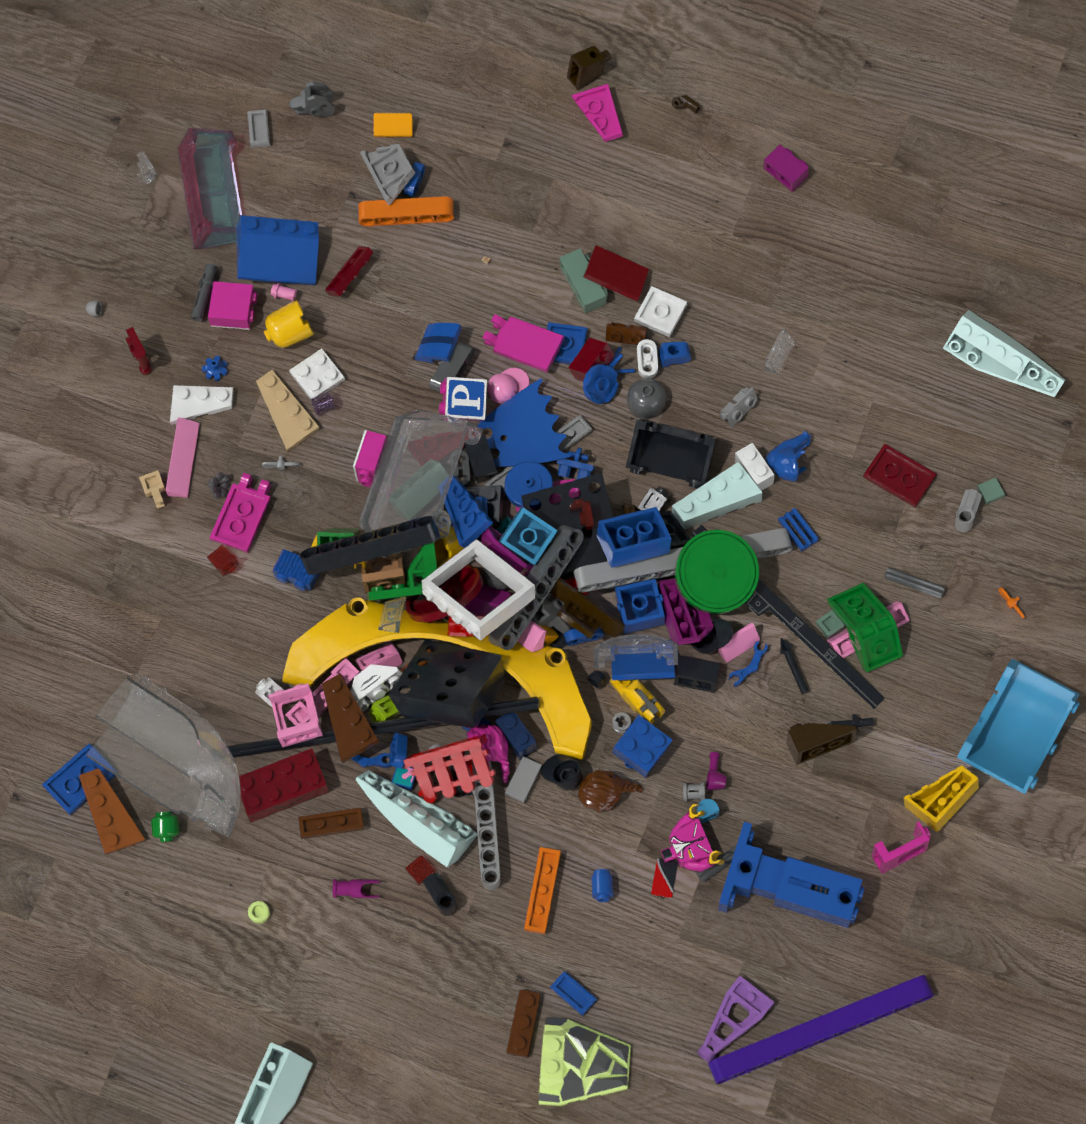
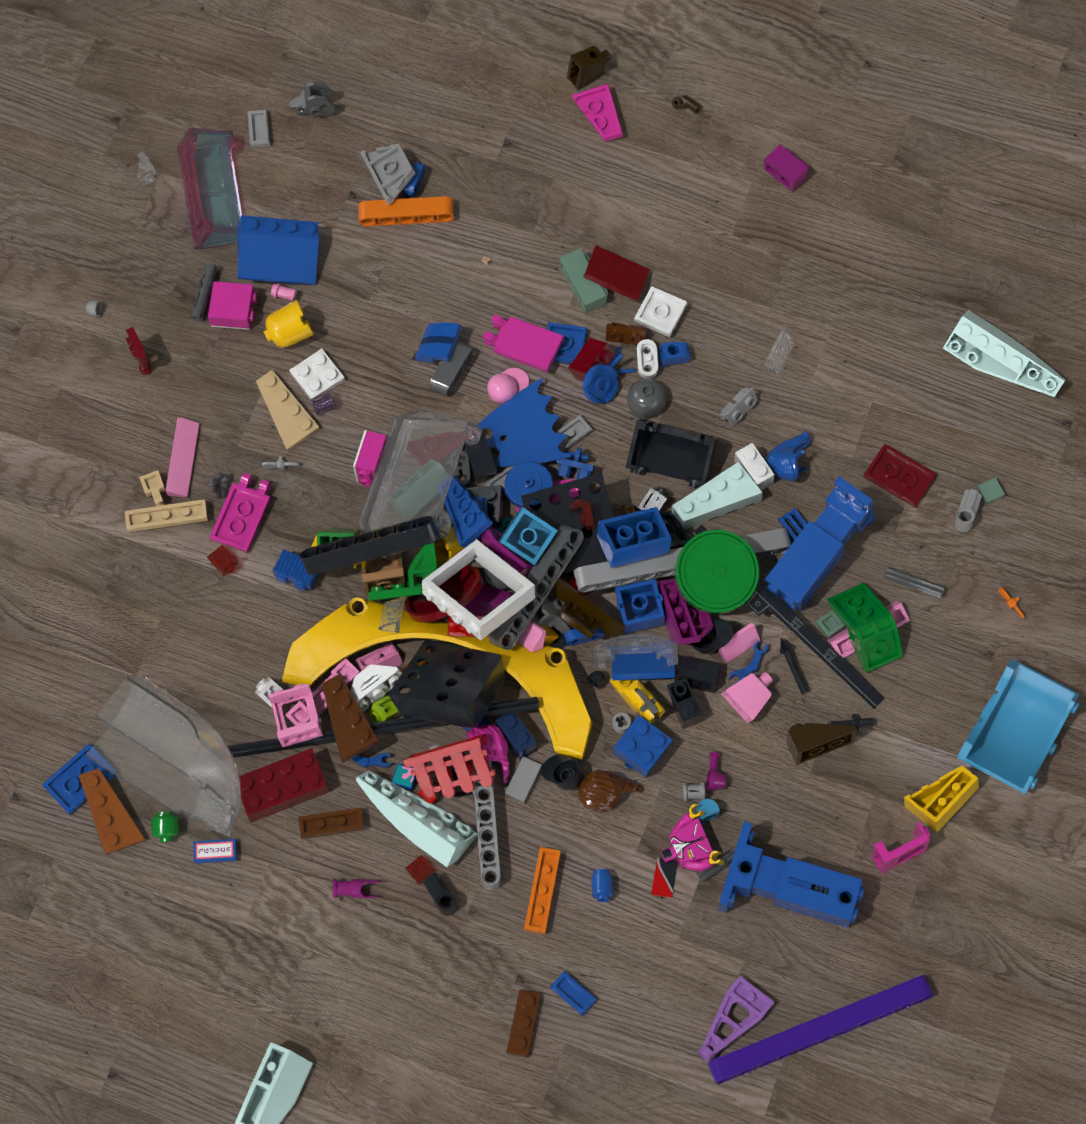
(166, 515): none -> tan plate
(199, 400): white wing -> none
(214, 851): none -> tile
(215, 368): blue plant -> none
(259, 912): yellowish green tile -> none
(349, 271): dark red plate -> none
(393, 125): light orange slope -> none
(398, 750): blue beam -> none
(463, 398): piece -> none
(580, 1063): wedge -> none
(684, 703): none -> black slope
(749, 695): none -> bright pink torso
(820, 545): none -> blue brick

